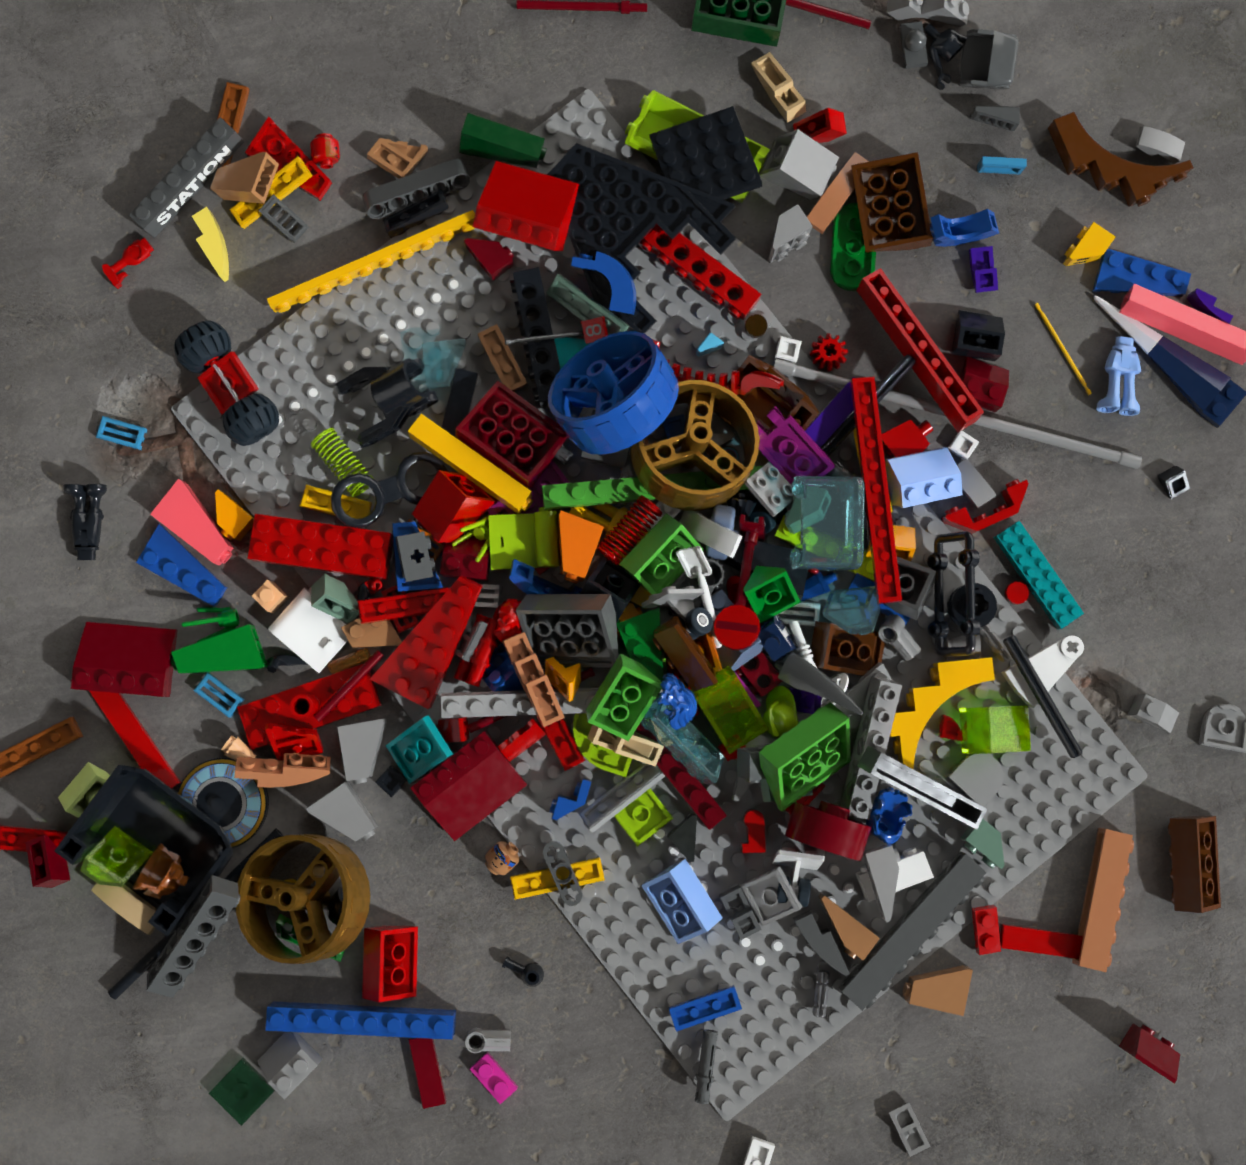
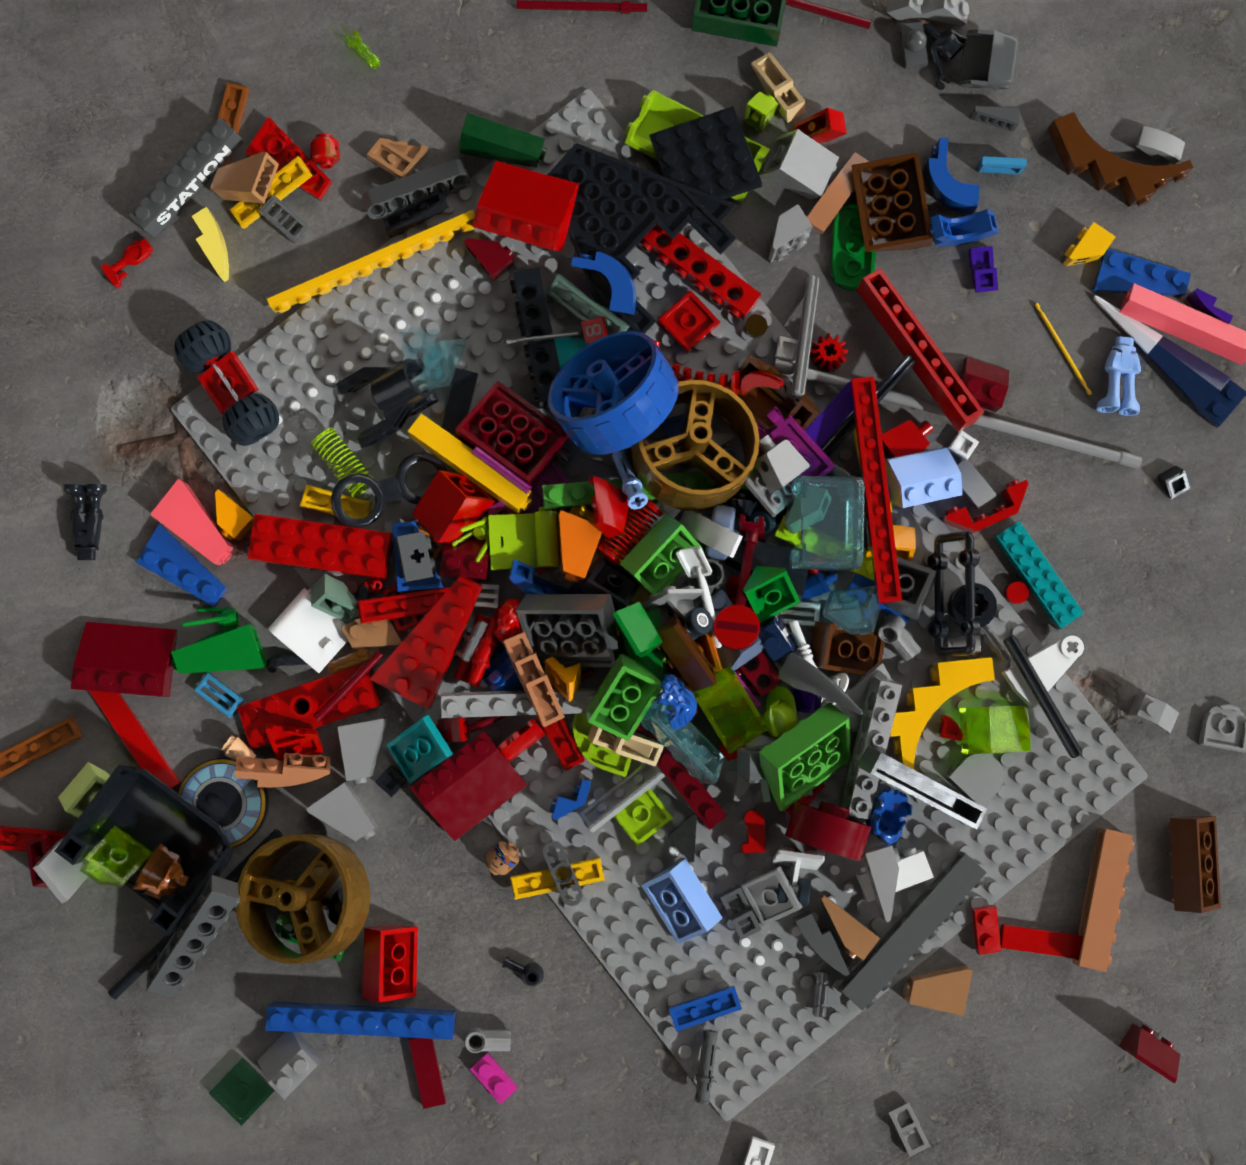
(59, 874): none -> light grey tile
(127, 905): tan slope -> none
(139, 438): dark azure tile -> none
(270, 596): light nougat brick -> none
(363, 50): none -> clear neon green piece
(502, 358): medium nougat plate -> none
(502, 470): none -> magenta bar
(609, 507): none -> red slope
(621, 462): none -> light blue pin
(638, 629): none -> green slope
(688, 321): none -> red tile
(709, 344): medium azure slope -> none
(760, 111): none -> lime slope
(779, 463): none -> torso
(805, 336): none -> light grey axle
(946, 189): none -> blue arch
(978, 336): black slope -> none
(987, 842): sand green slope -> none

